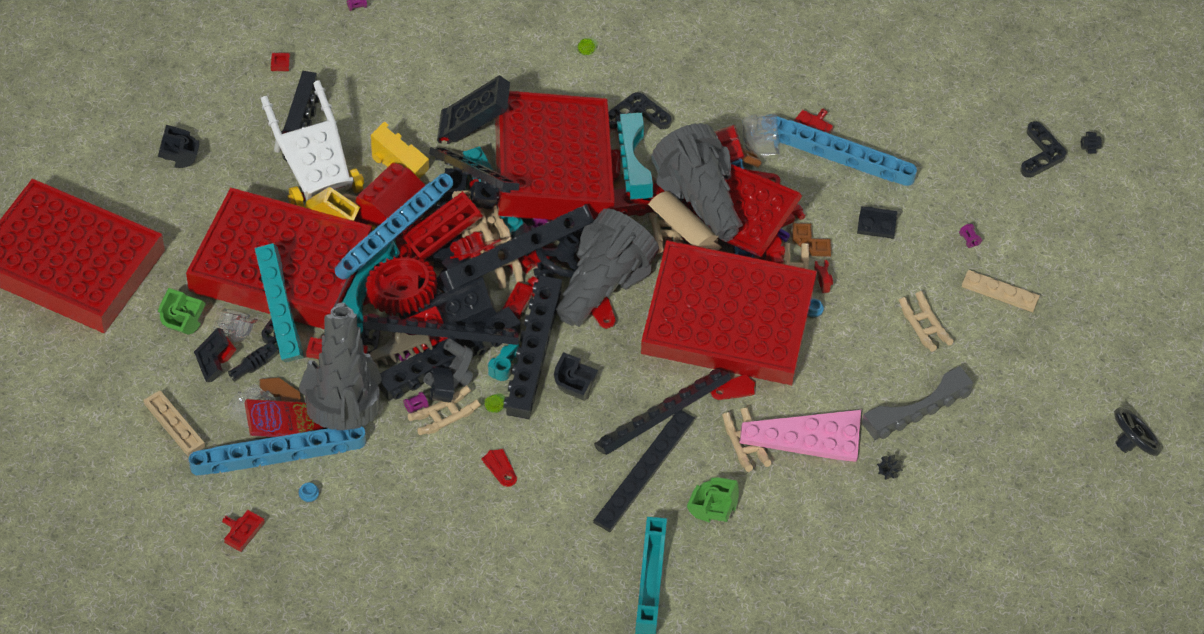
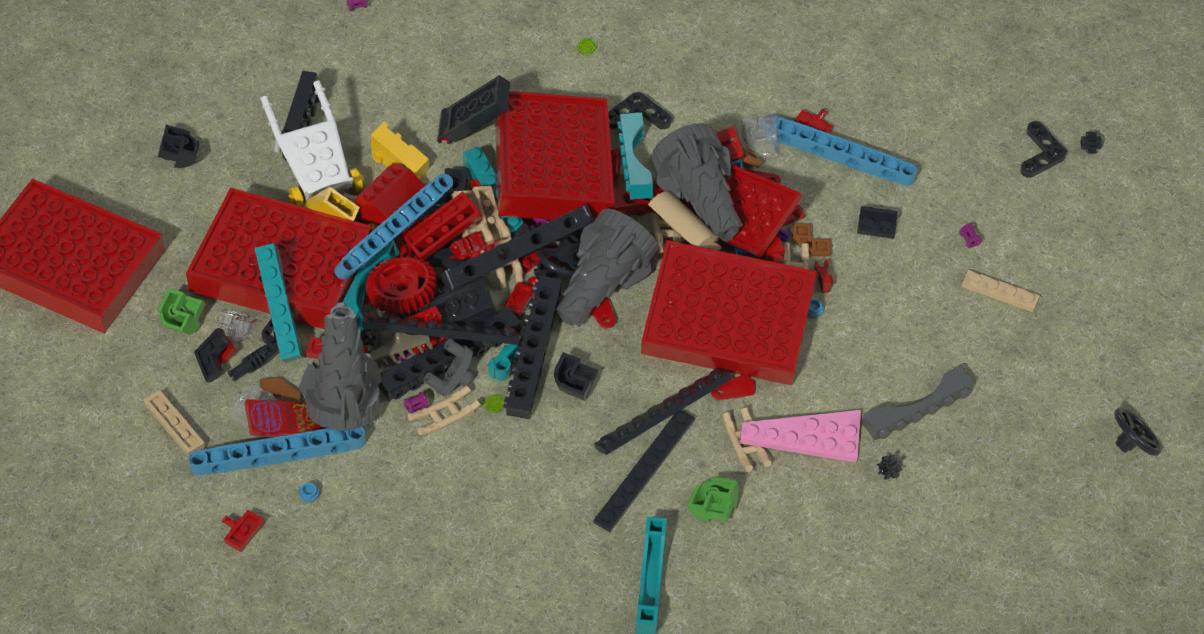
(280, 61): red plate -> none
(443, 386): black panel -> none
(474, 169): black plate -> none
(481, 201): black brick -> none
(500, 467): red piece -> none
(926, 313): tan piece -> none

